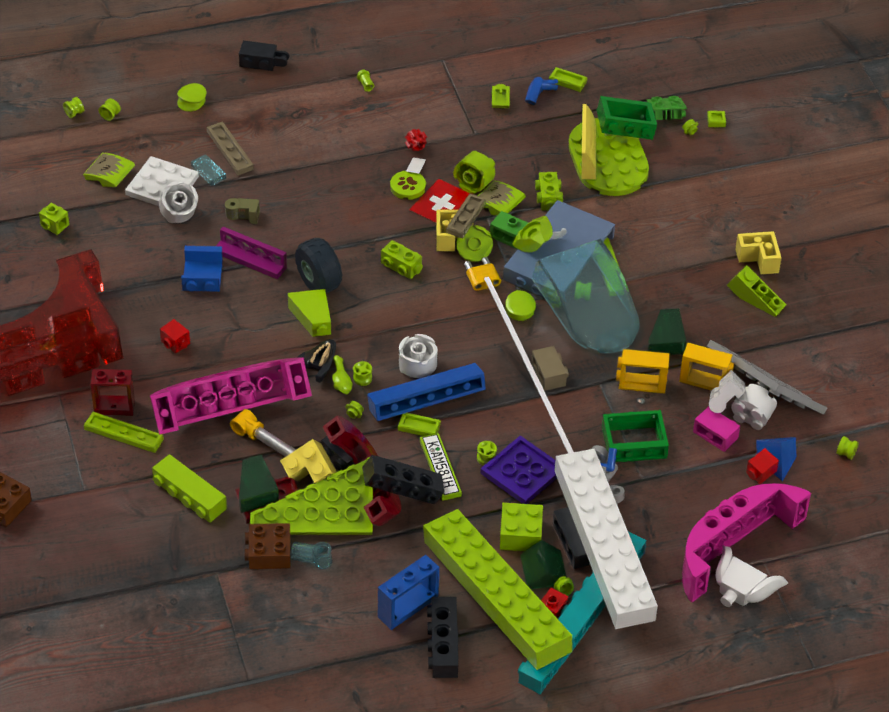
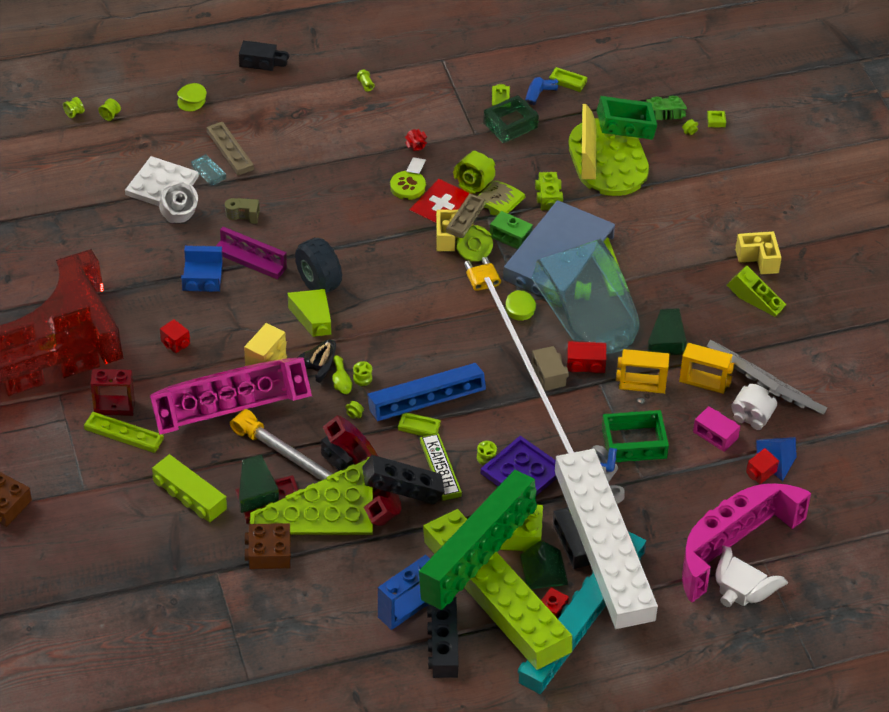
(54, 218): lime brick -> none
(109, 169): slope -> none
(266, 346): none -> light yellow brick
(309, 459): light yellow brick -> none
(319, 554): clear light blue piece -> none
(401, 259): lime brick -> none
(418, 356): white brick -> none
(477, 540): none -> green brick
(508, 132): none -> clear green window
(536, 234): lime hat -> none
(568, 586): lime plate -> none
(586, 357): none -> red brick
(728, 387): white legs -> none
(847, 448): lime wheel -> none

